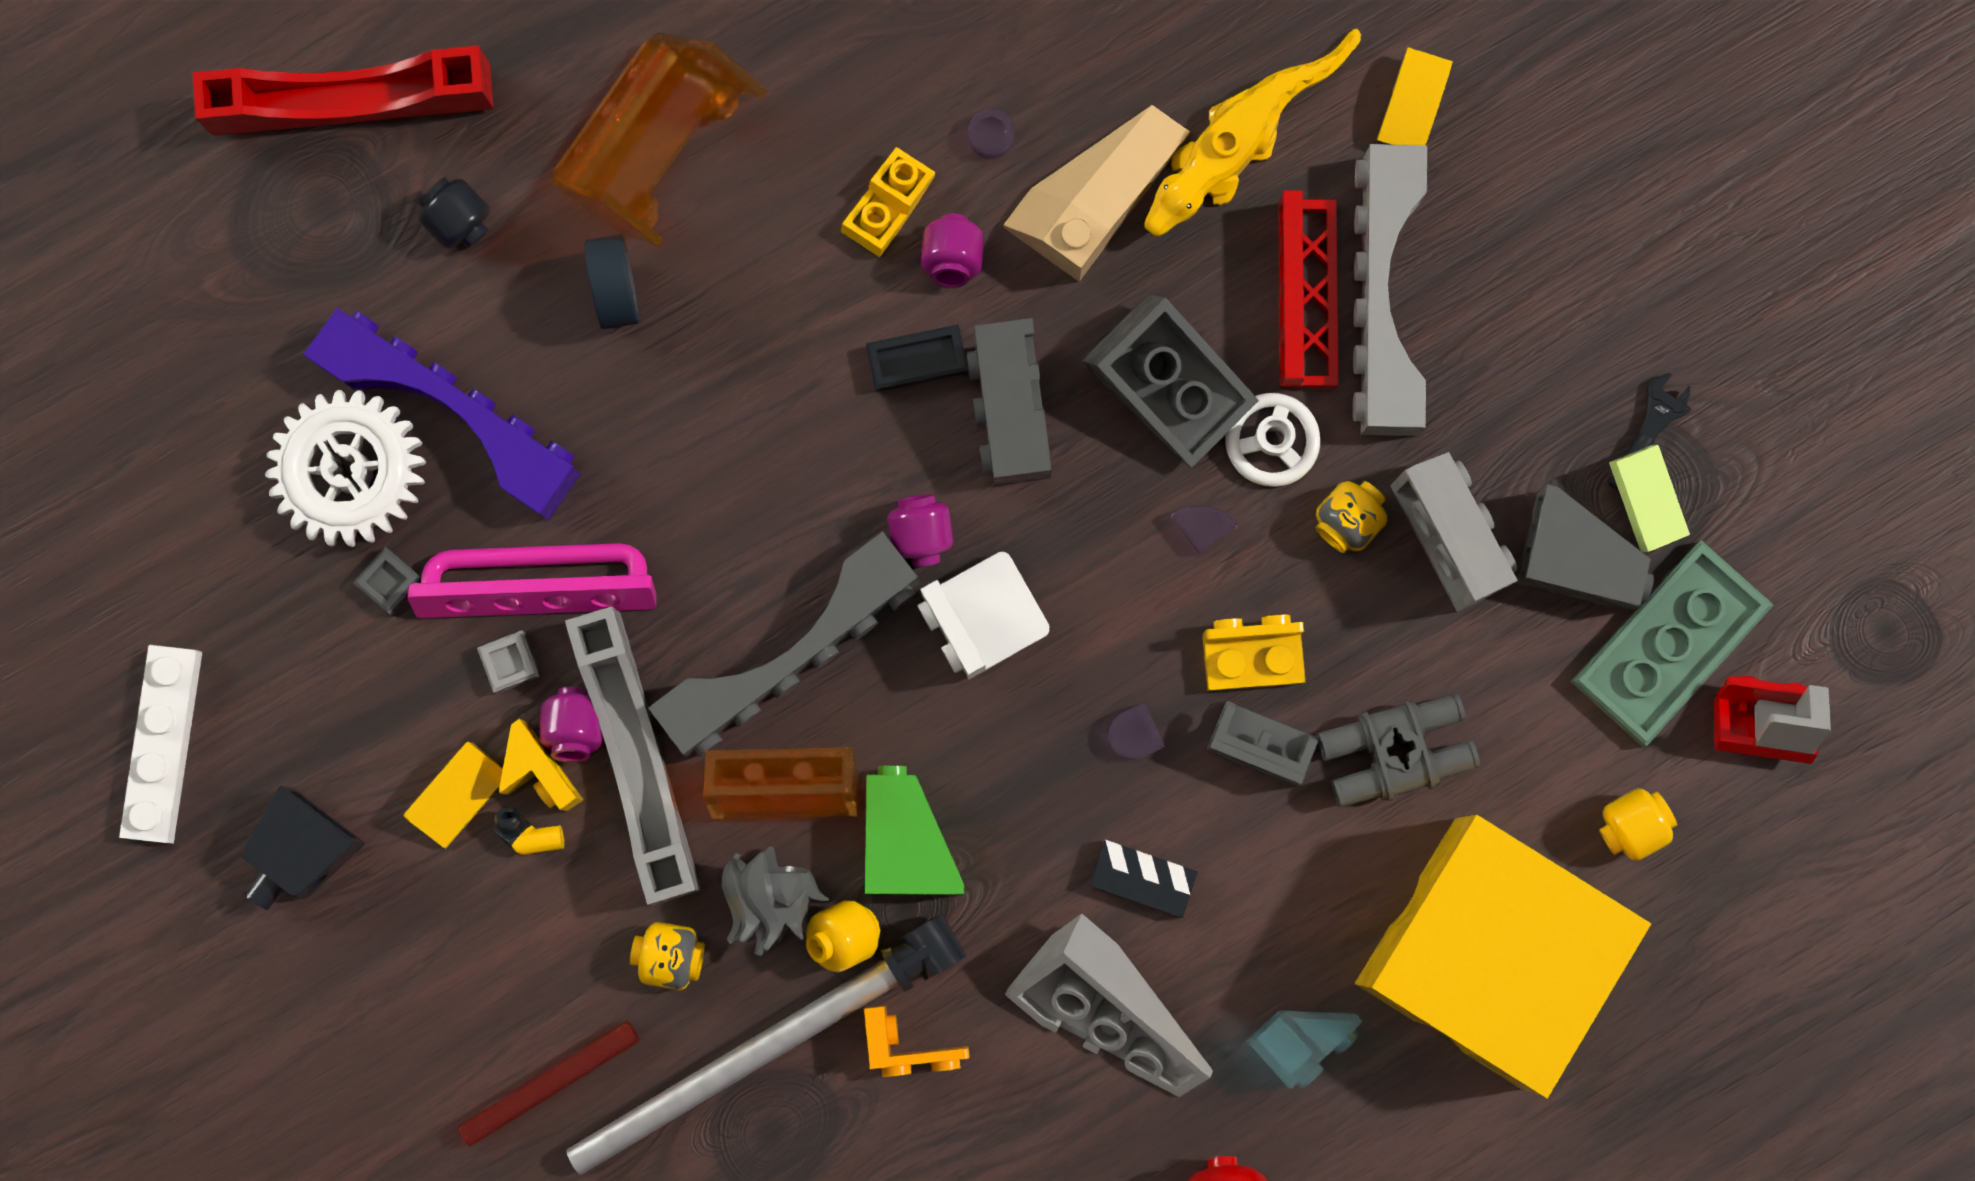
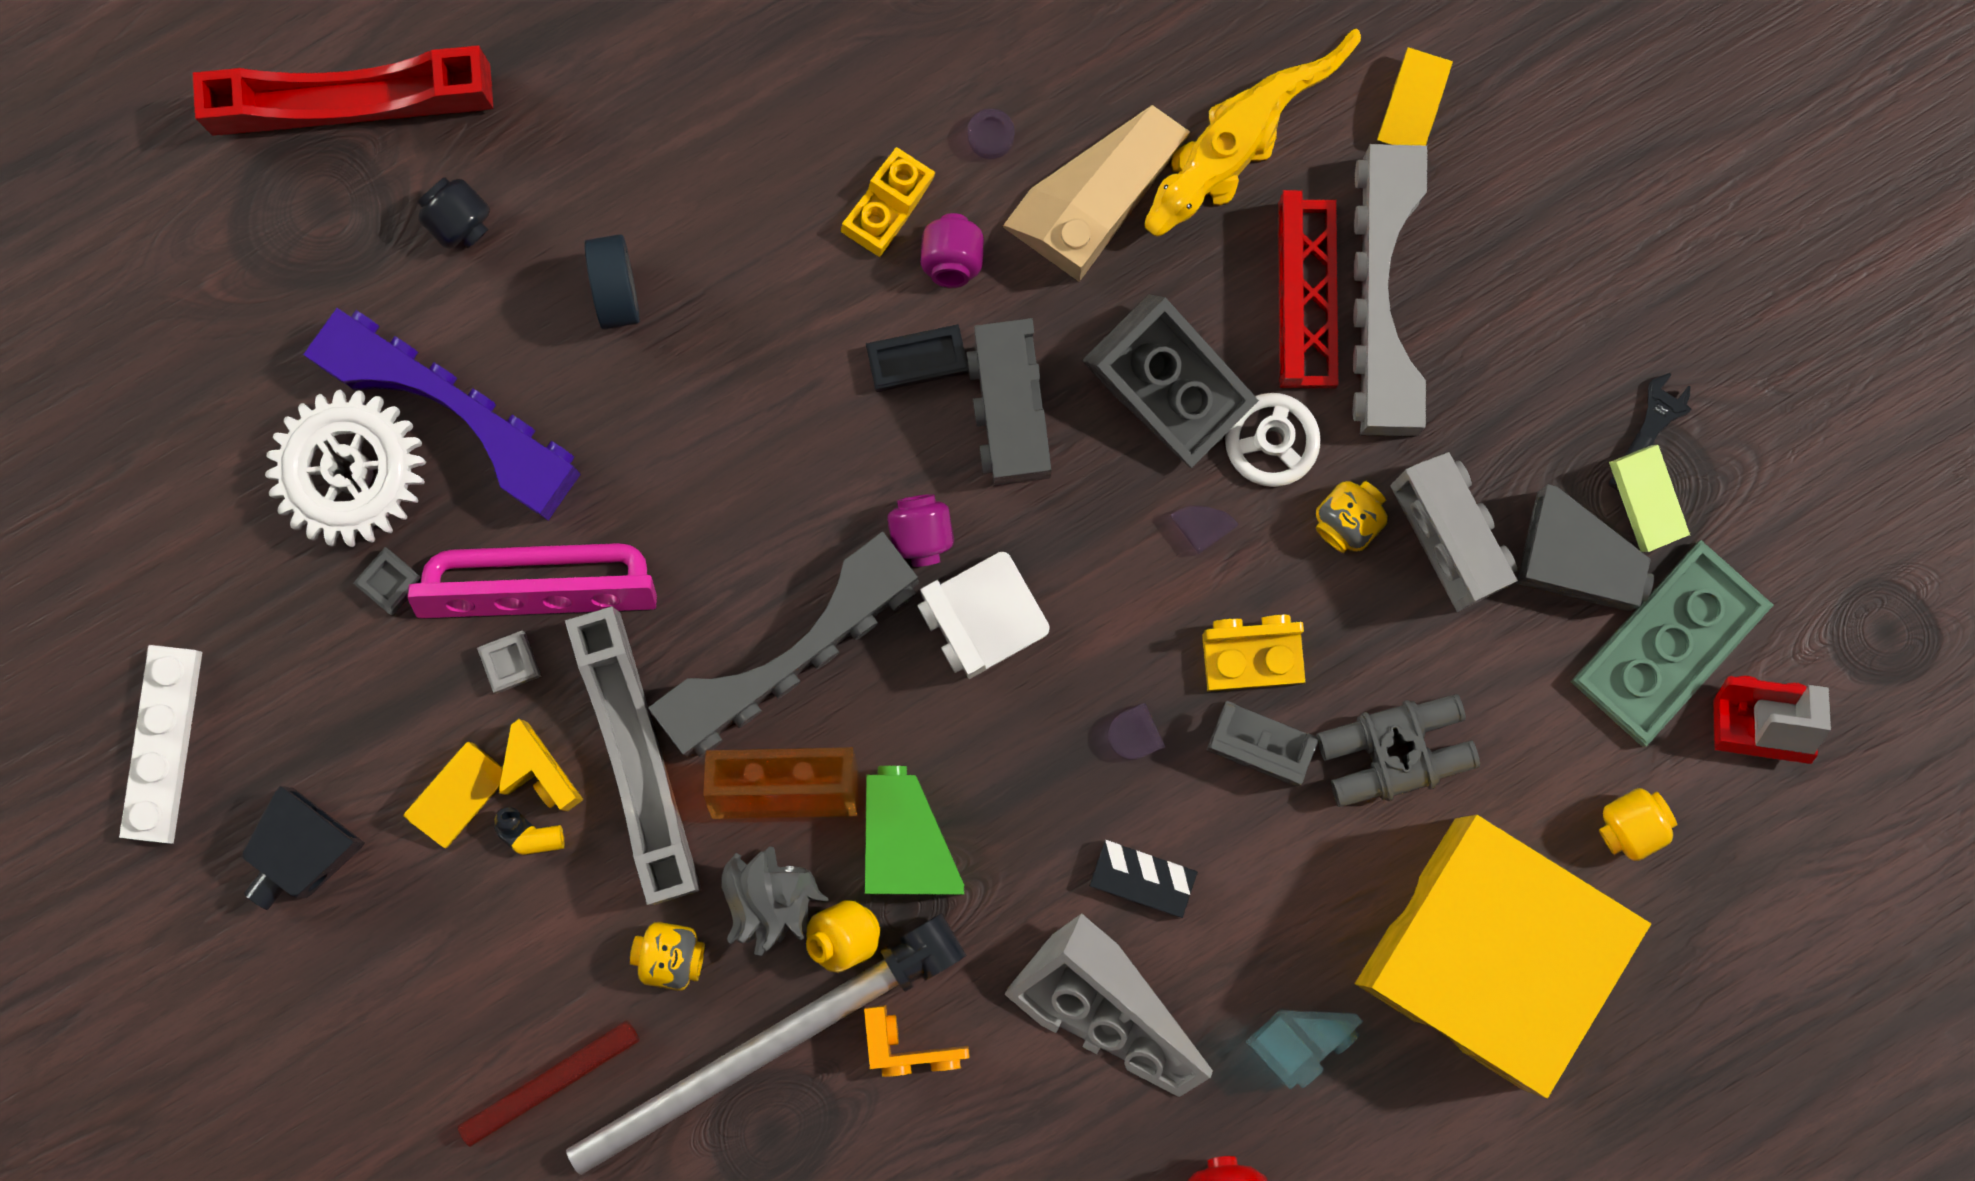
(569, 725): magenta head -> none
(645, 126): clear orange windscreen -> none

